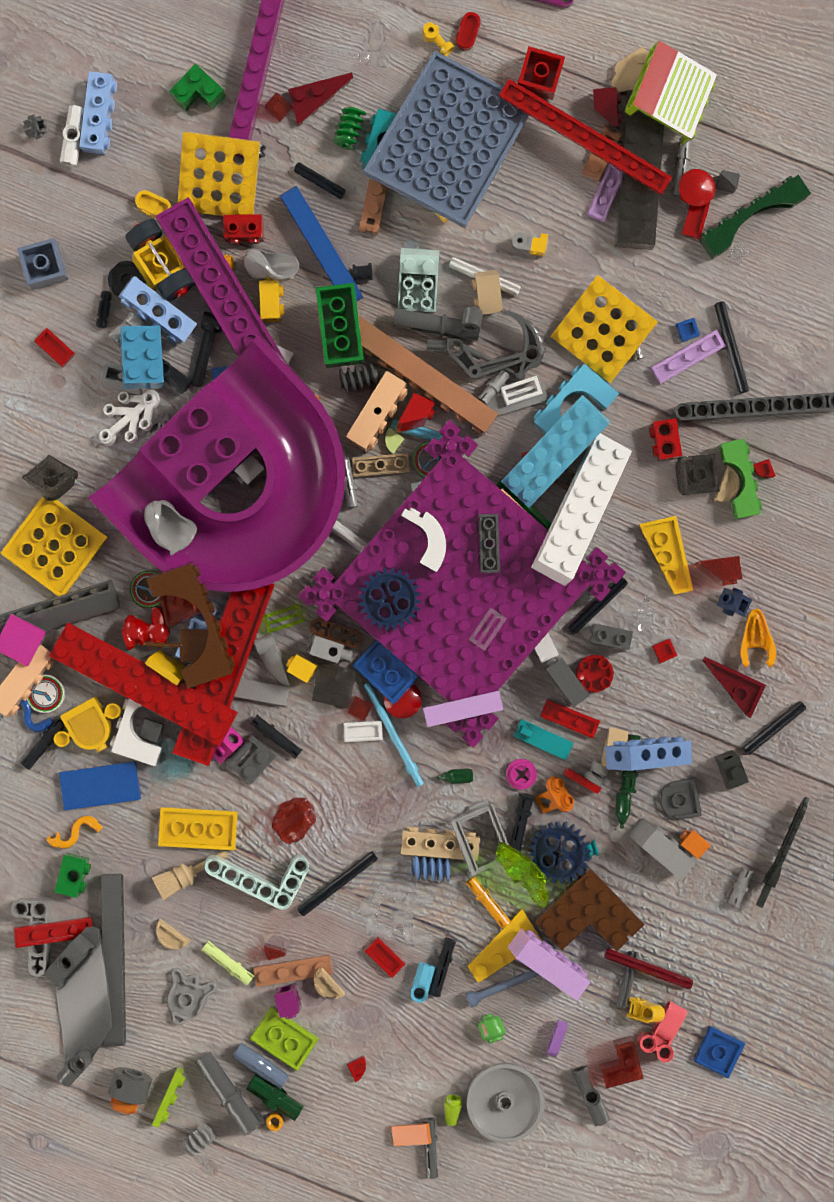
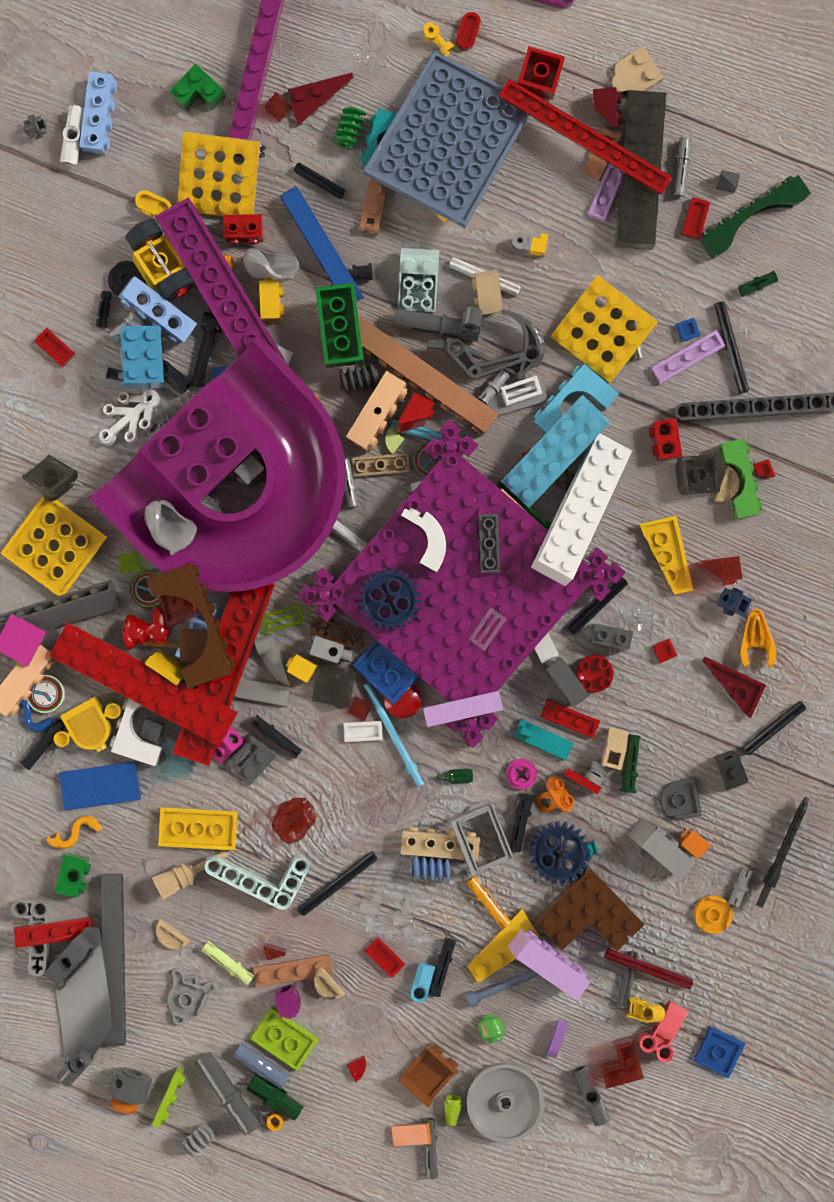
(42, 263): sand blue brick -> none
(129, 563): none -> clear neon green tile
(428, 1073): none -> dark orange panel
(523, 870): clear neon green slope -> none
(623, 807): dark green piece -> none
(648, 753): medium blue brick -> none
(672, 90): panel -> none
(696, 187): red dish -> none
(713, 914): none -> light orange tile
(768, 279): none -> dark green pin

